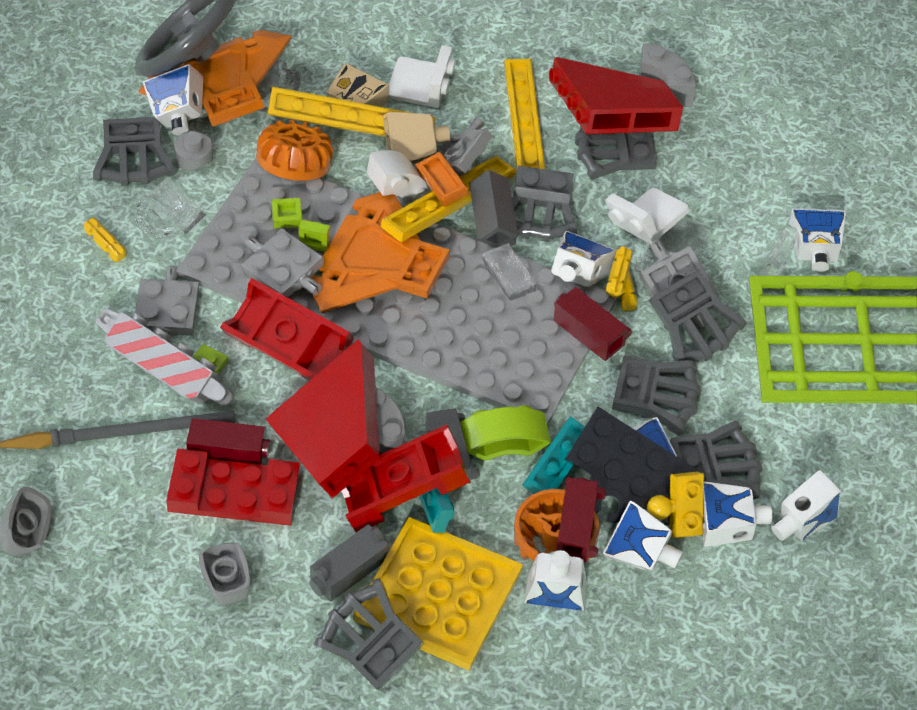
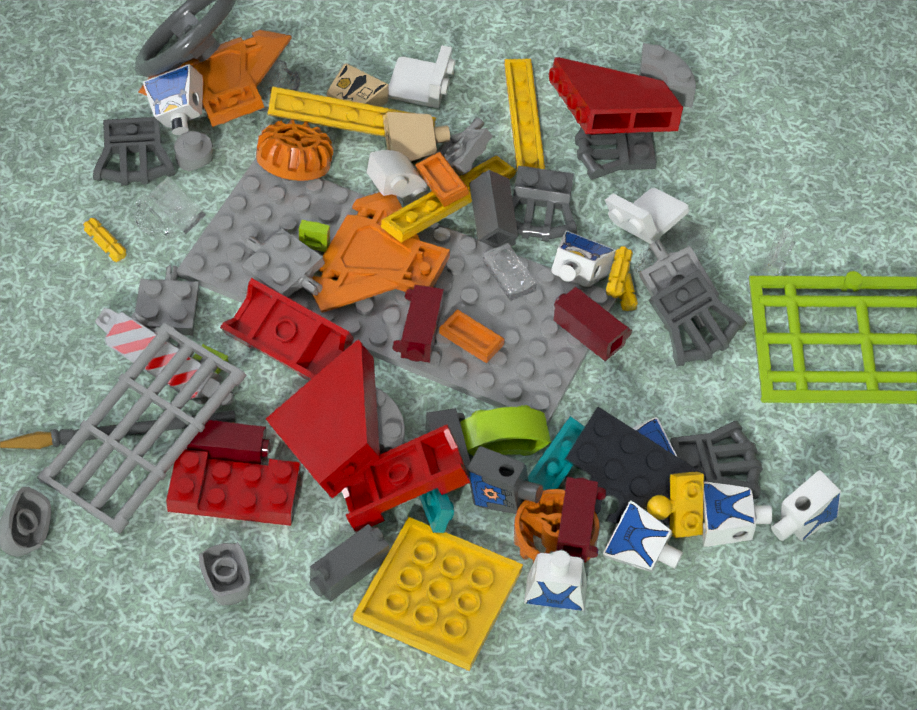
(135, 456): none -> light grey door
(286, 213): lime plate -> none
(385, 649): dark grey plate -> none
(420, 323): none -> dark red brick
(471, 336): none -> orange tile
(500, 482): none -> dark grey torso
(638, 393): dark grey plate -> none
(818, 235): torso -> none

